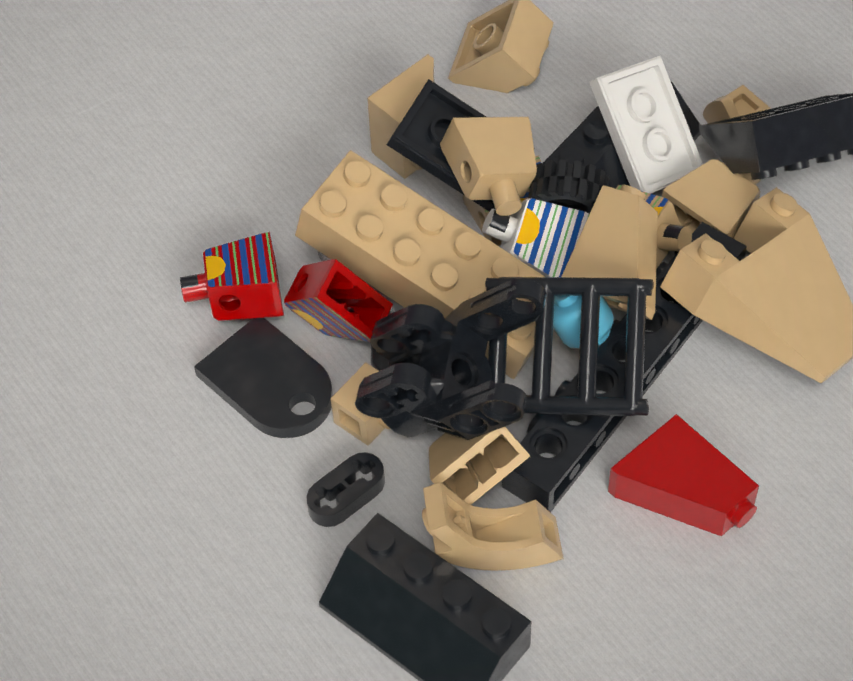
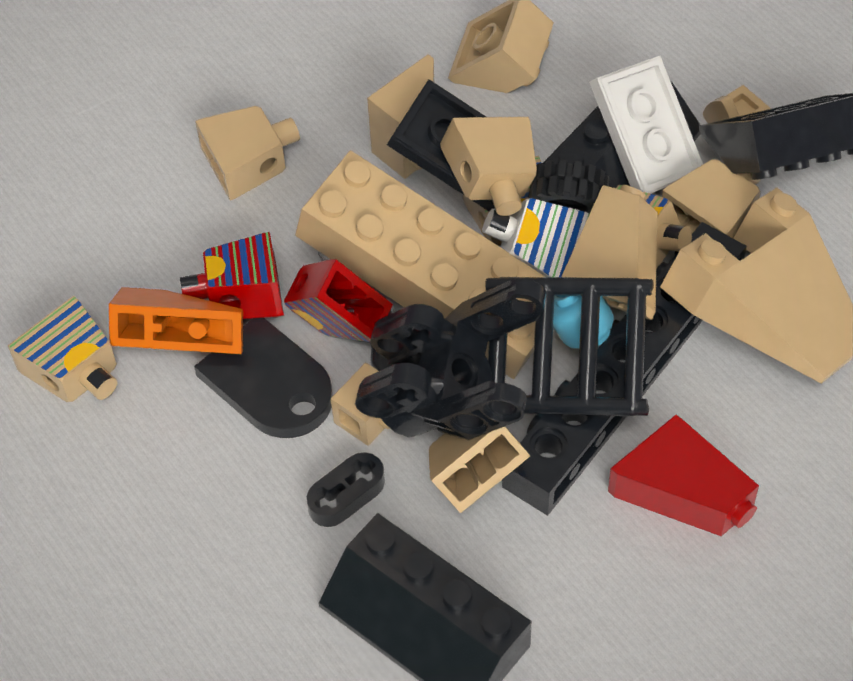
(66, 354): none -> tan torso
(173, 322): none -> orange slope
(245, 147): none -> tan torso
(490, 537): tan arch -> none

